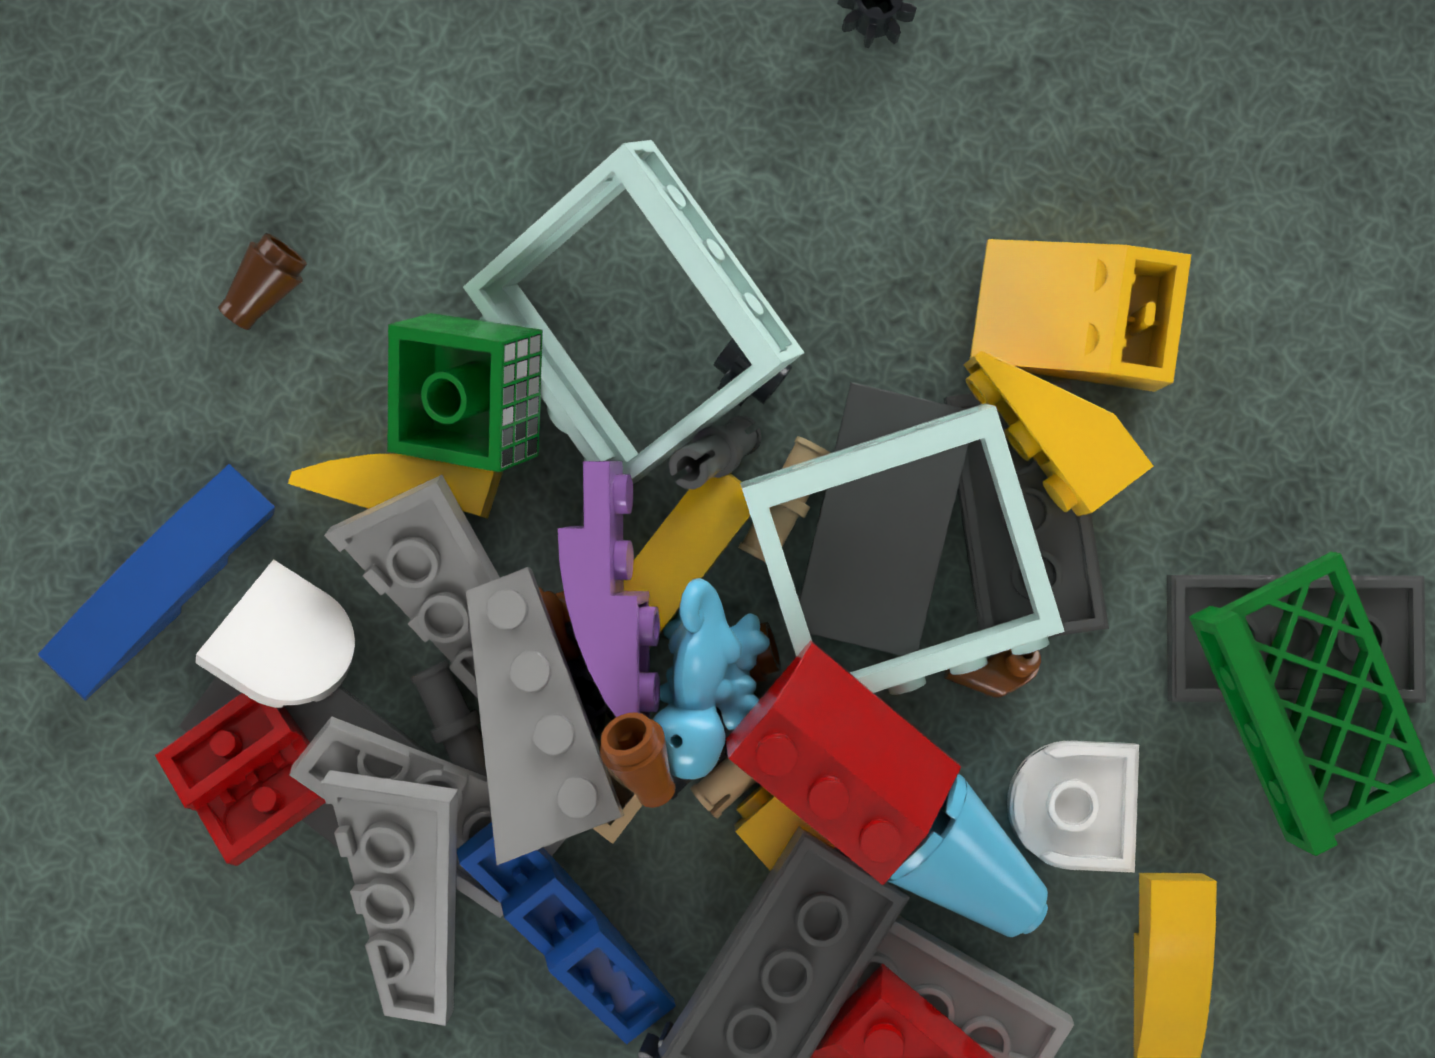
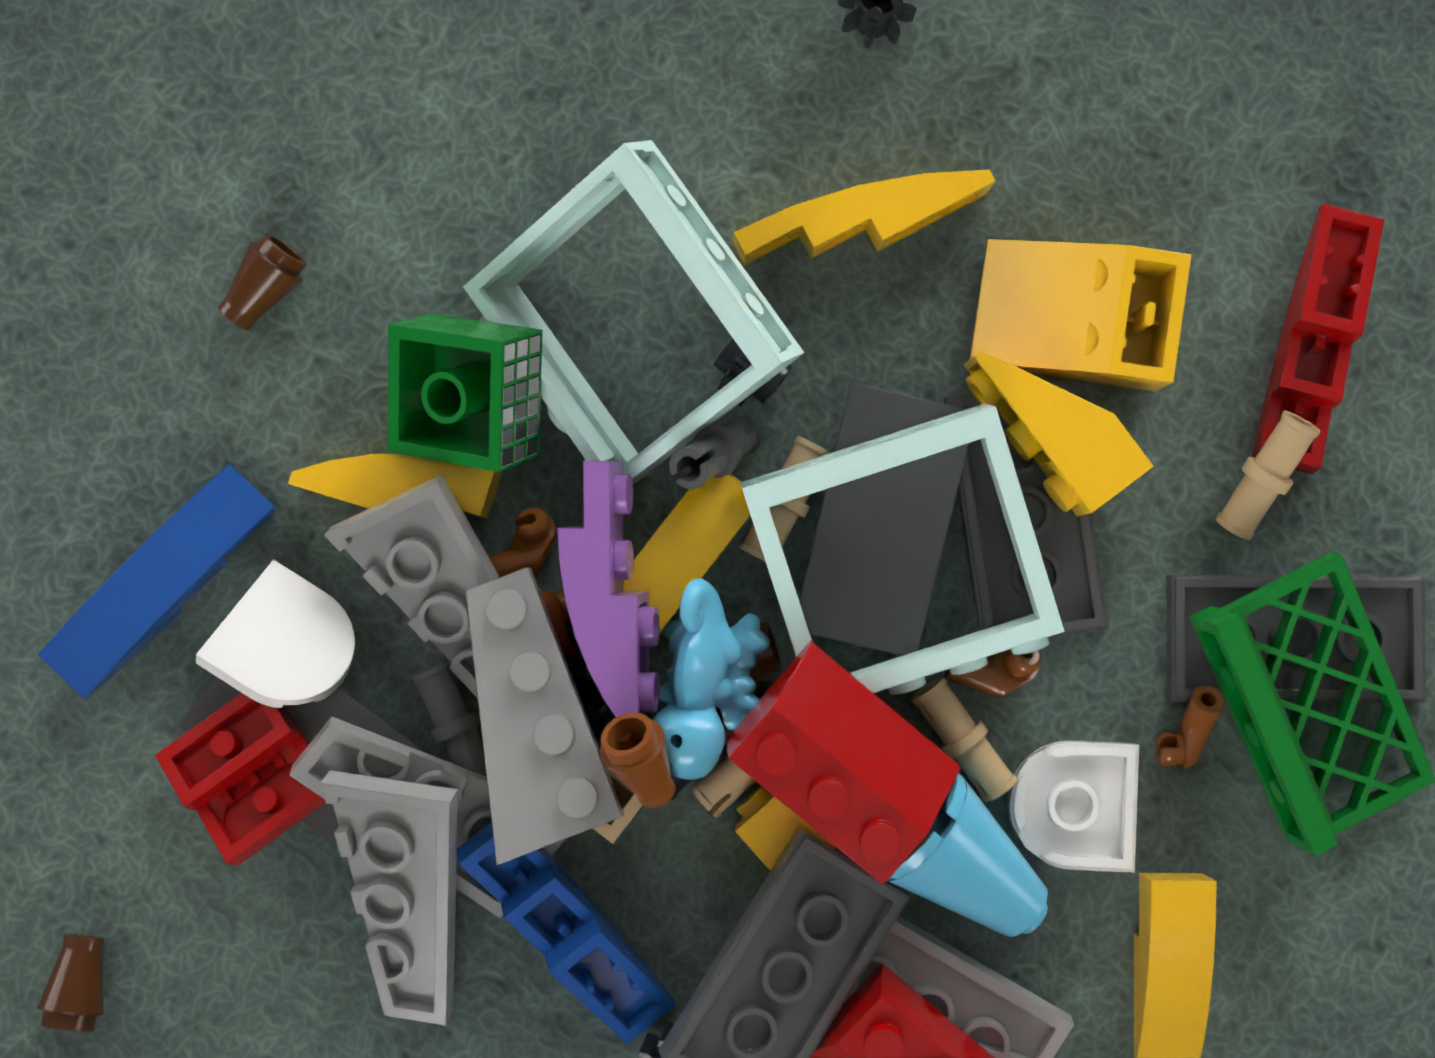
(75, 986): none -> reddish brown cone
(529, 545): none -> dark orange arm
(882, 208): none -> yellow slope
(964, 739): none -> tan pin
(1192, 731): none -> dark orange arm
(1267, 475): none -> tan pin
(1321, 325): none -> red slope

